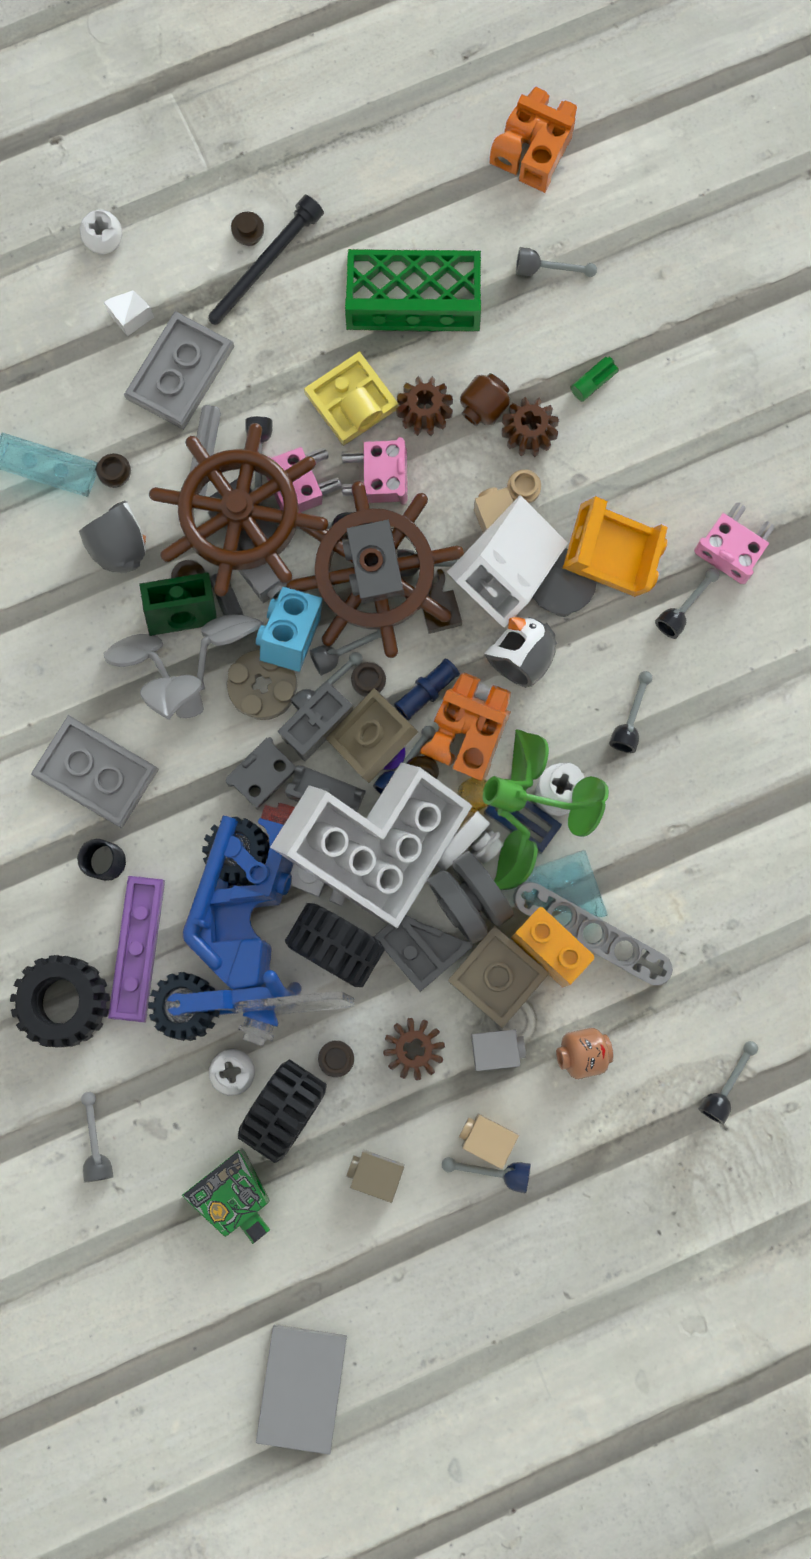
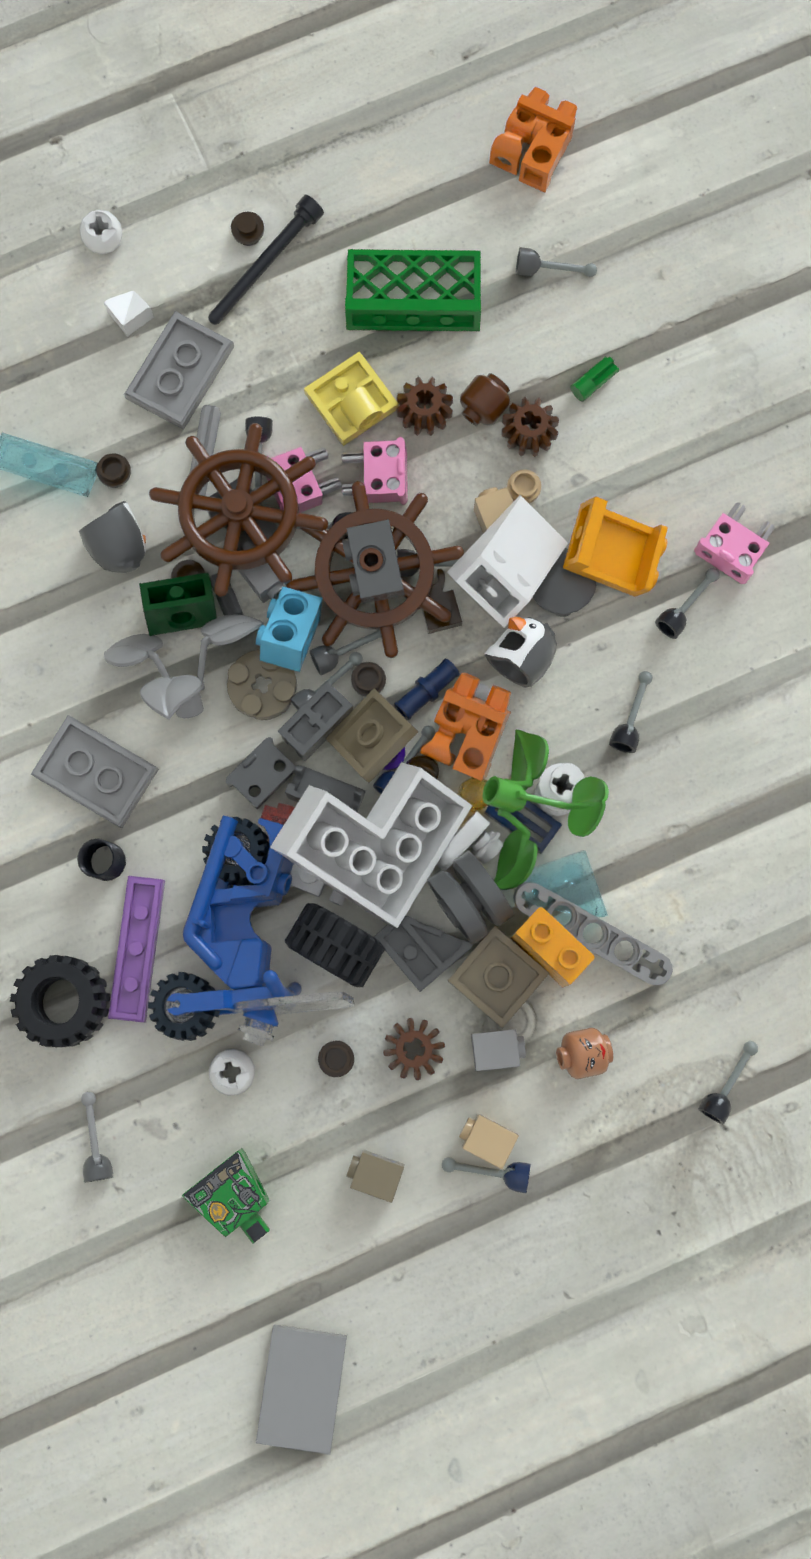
(281, 1111): black tyre -> none

